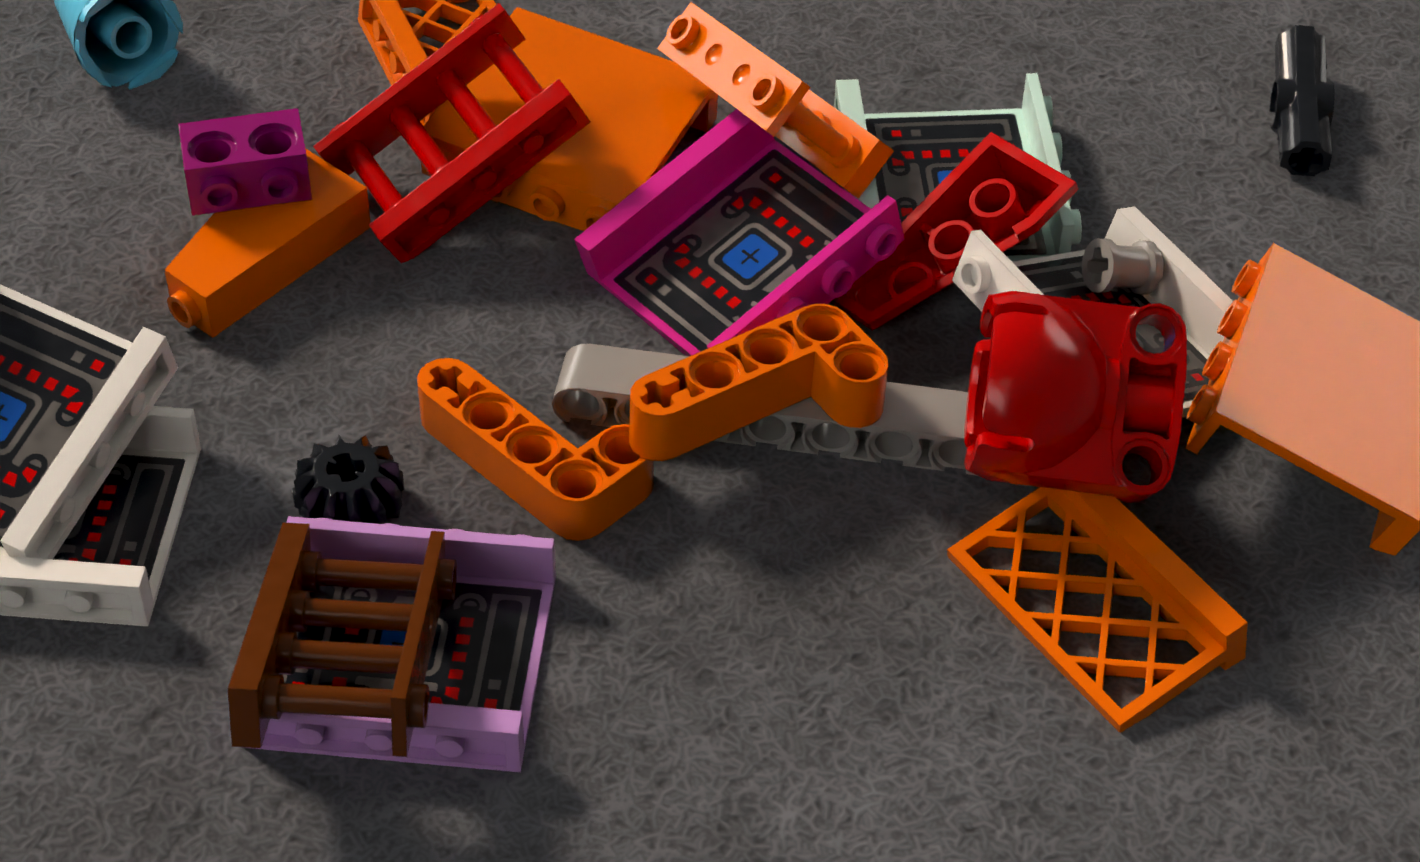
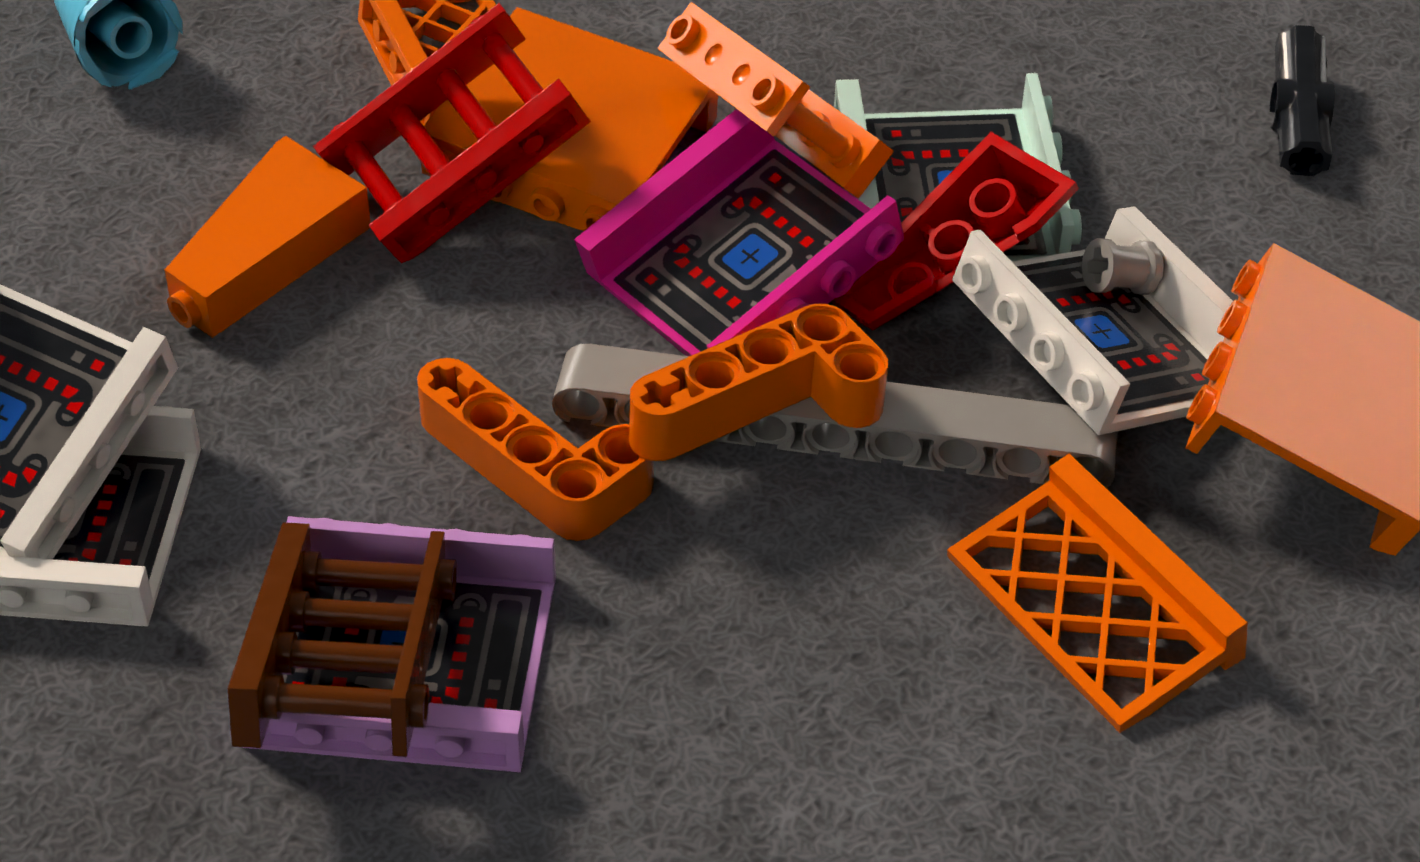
(245, 161): magenta brick -> none
(349, 483): black gear -> none
(1073, 393): red piece -> none

